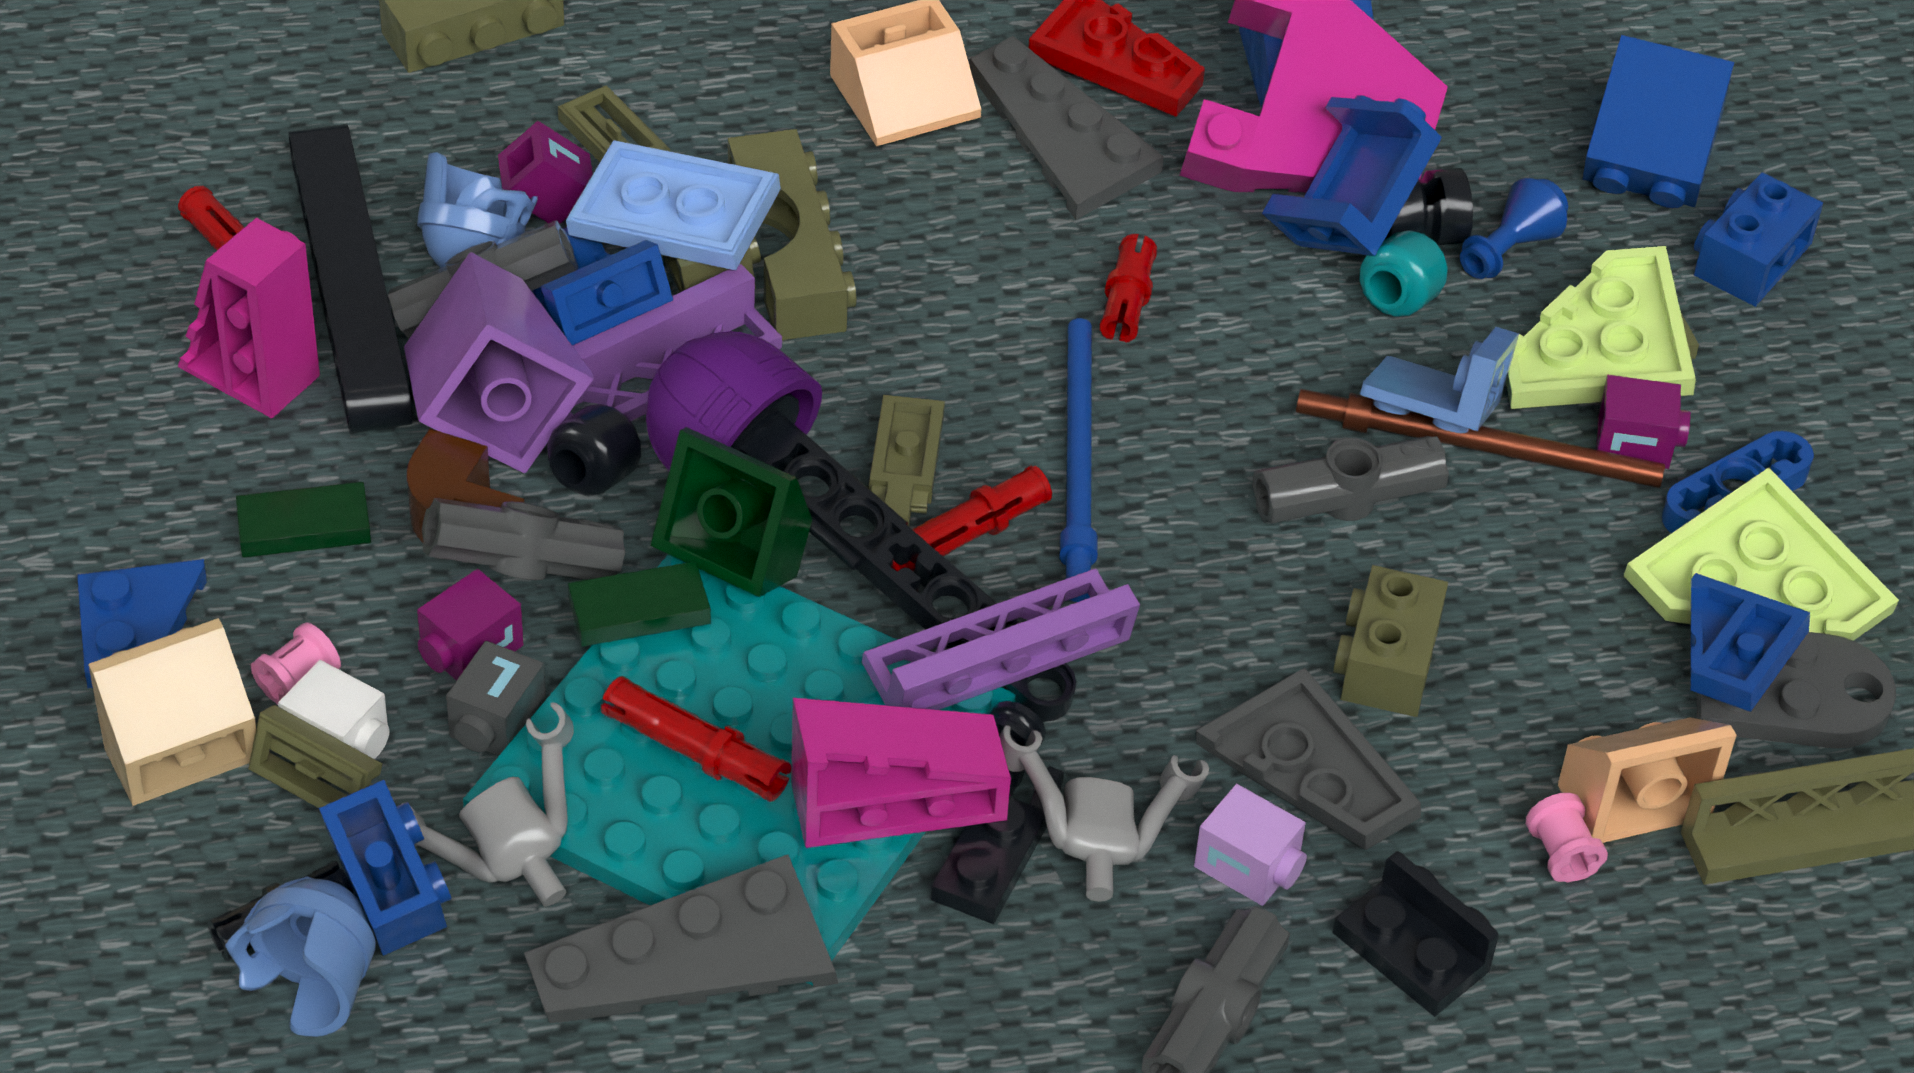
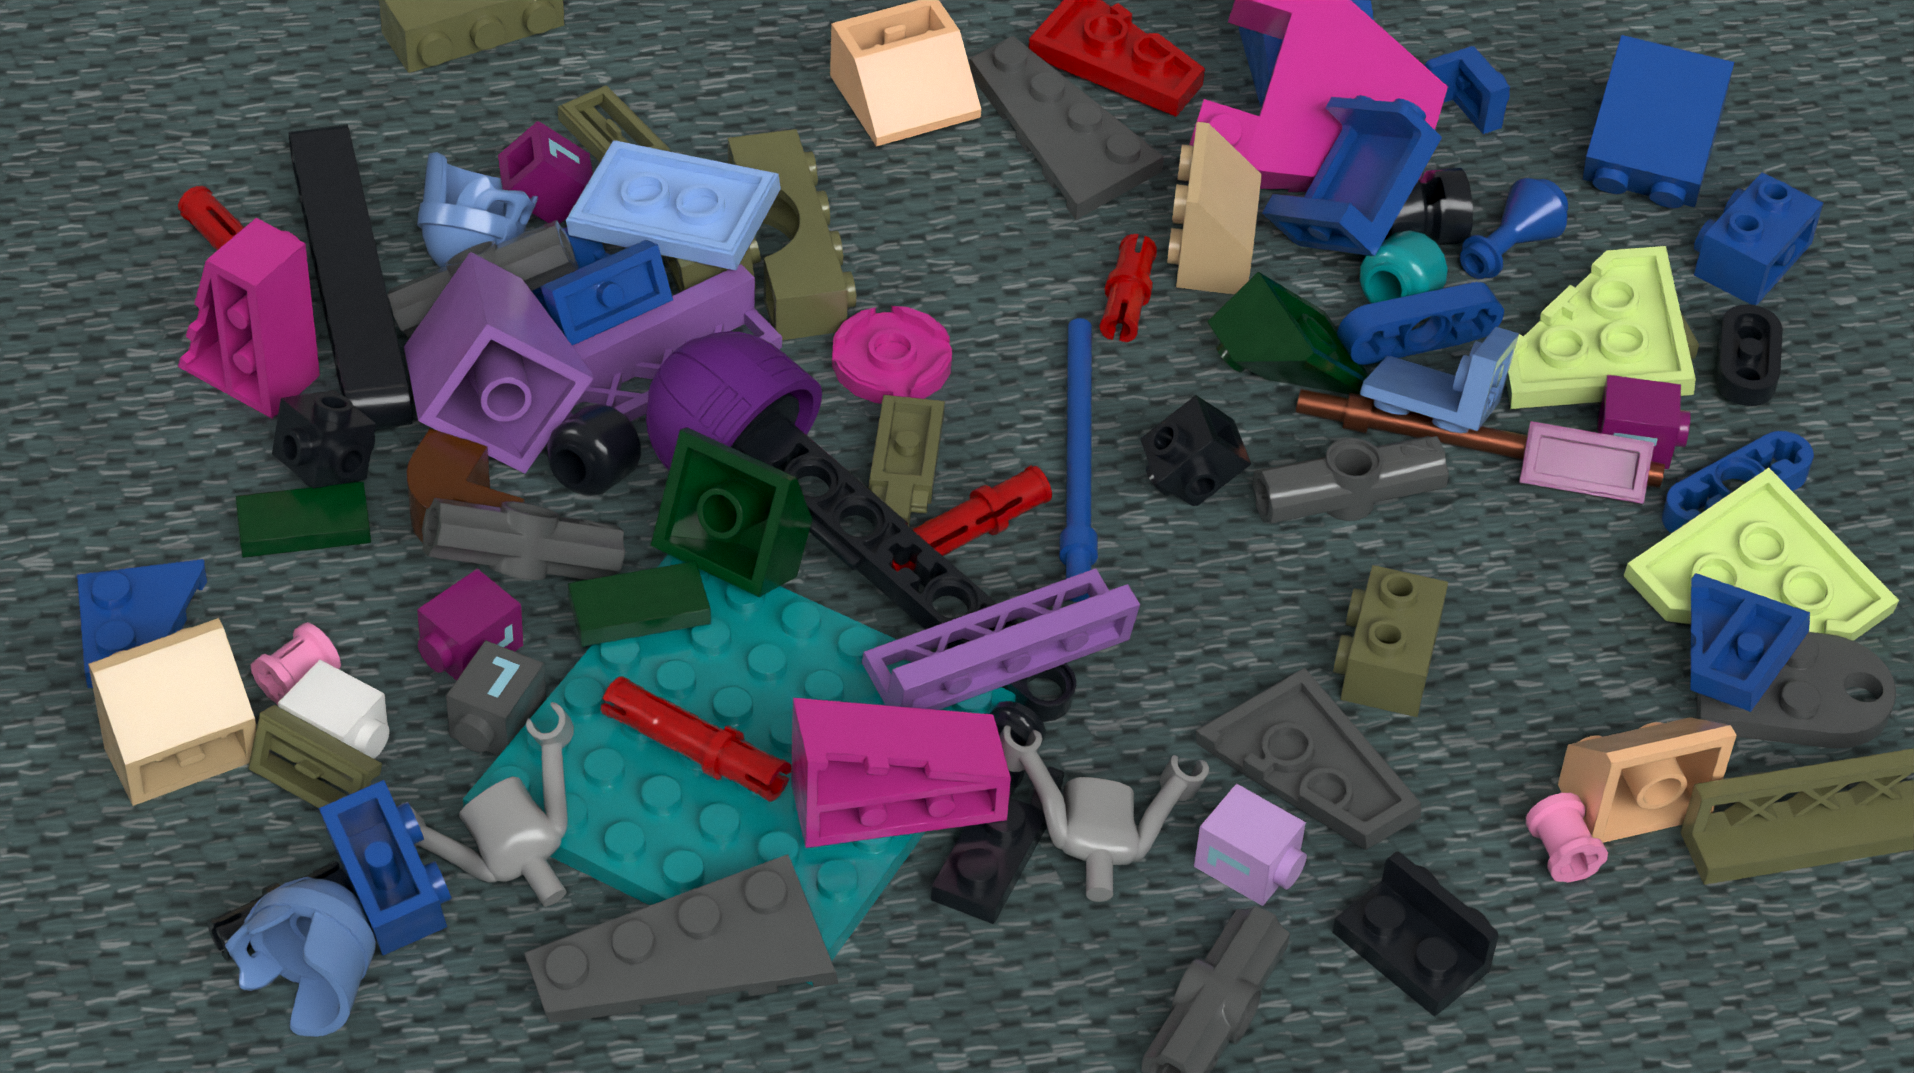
(323, 438): none -> black brick
(891, 366): none -> dark pink tile
(1194, 452): none -> black brick
(1215, 213): none -> tan slope
(1284, 339): none -> dark green slope
(1385, 327): none -> blue beam
(1473, 86): none -> blue bracket
(1586, 463): none -> tile
(1749, 355): none -> black plate

